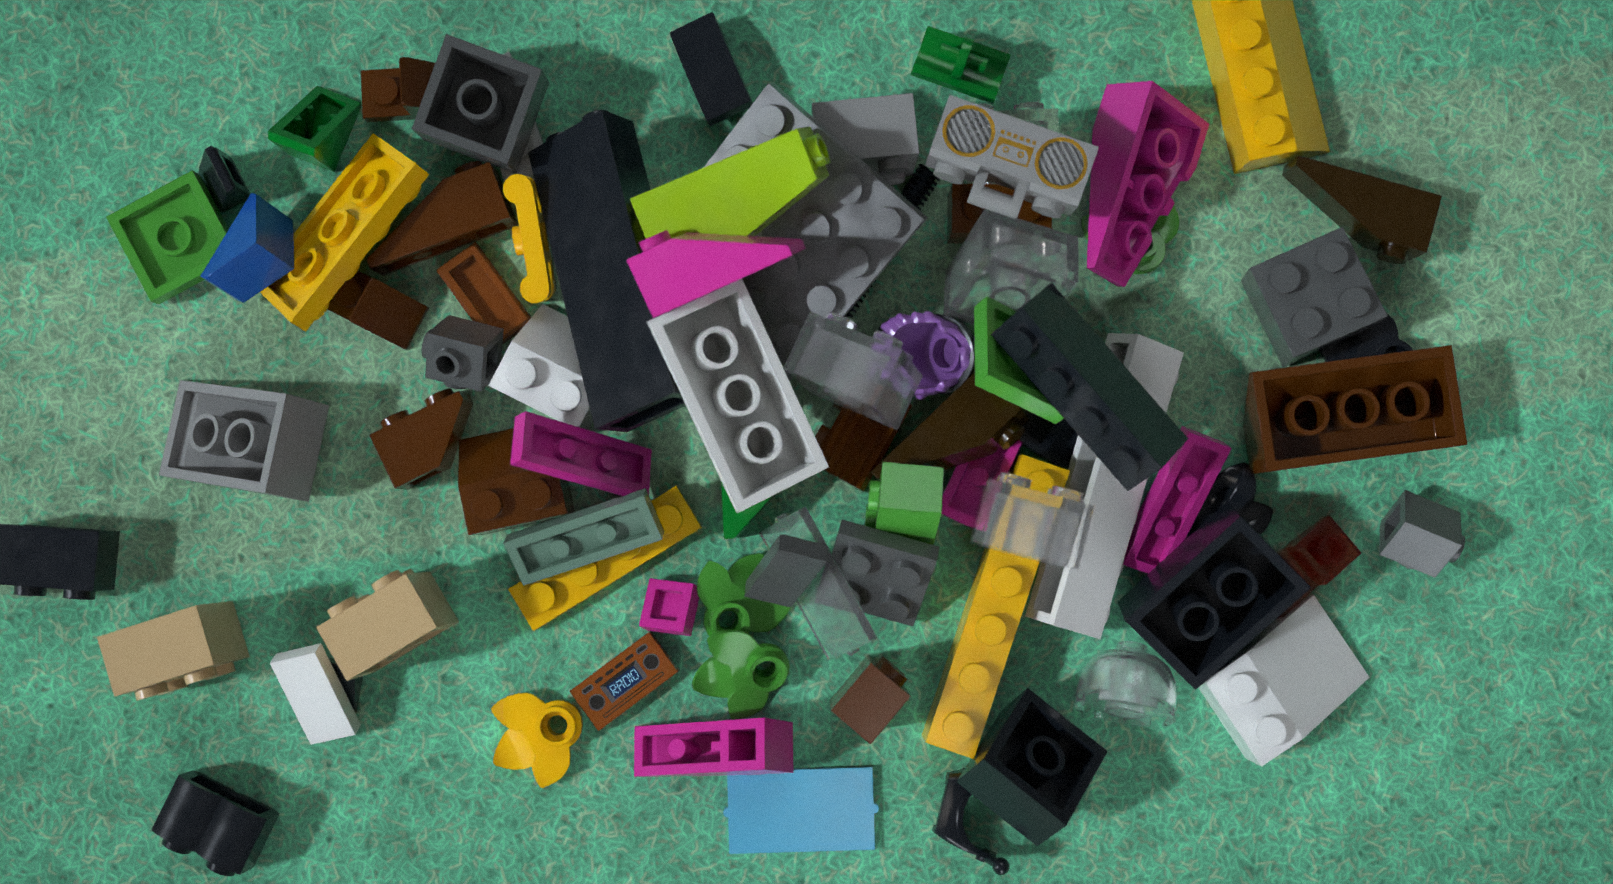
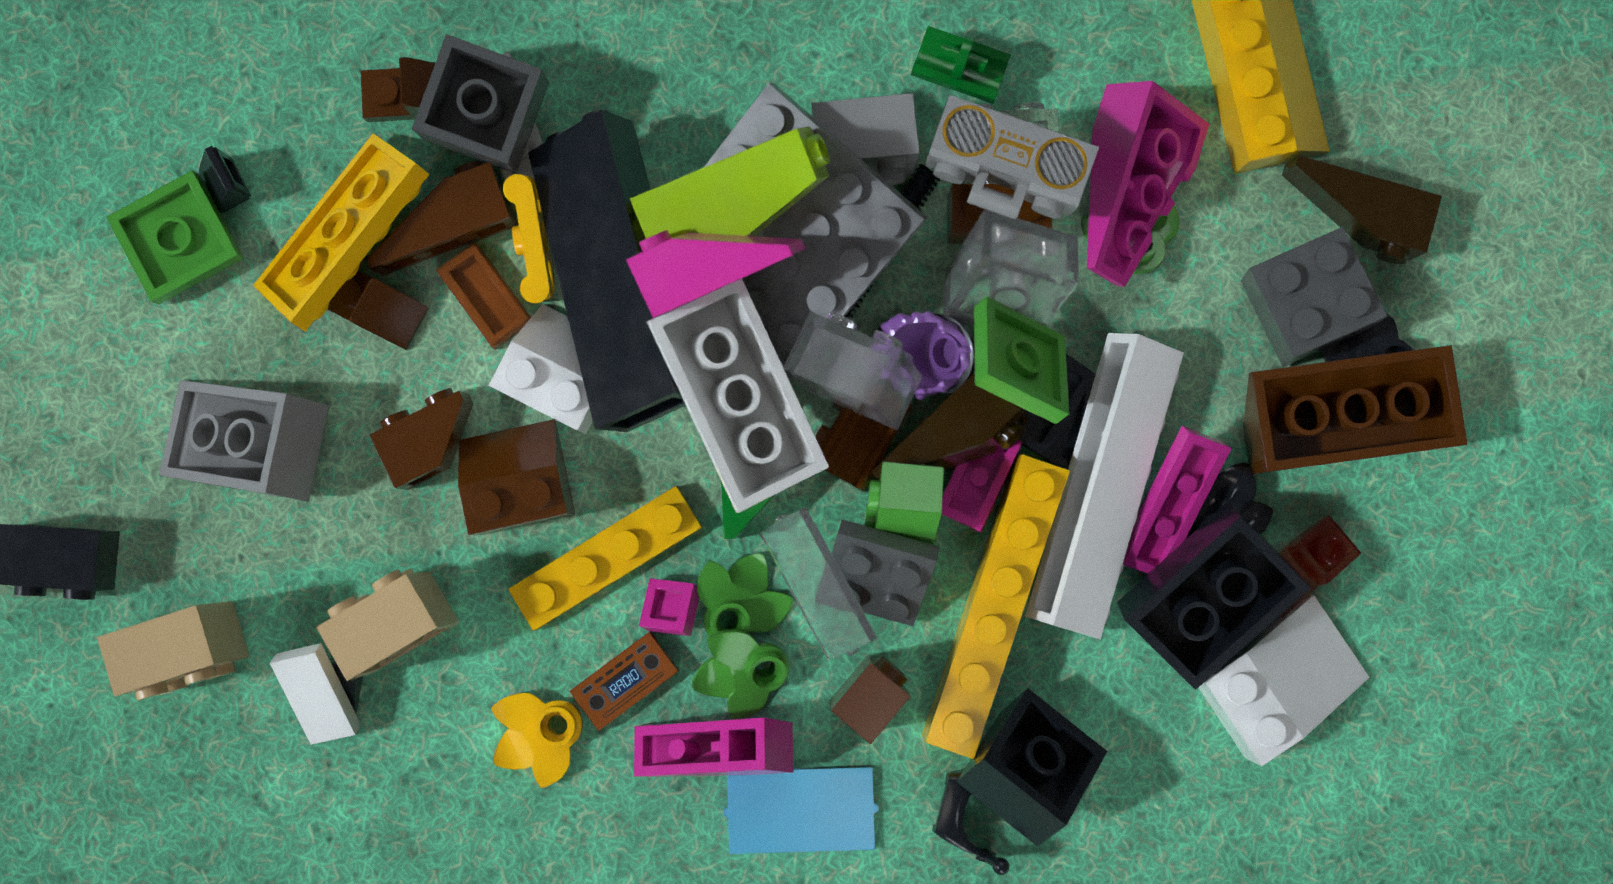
(214, 823): black brick -> none
(253, 251): blue slope -> none
(317, 127): green slope -> none
(462, 353): dark grey brick -> none
(579, 455): dark pink plate -> none
(584, 537): sand green hinge -> none
(711, 69): black slope -> none
(786, 570): dark grey tile -> none
(1032, 523): clear brick -> none
(1090, 387): black brick -> none
(1127, 686): clear cylinder -> none
(1421, 534): dark grey brick -> none

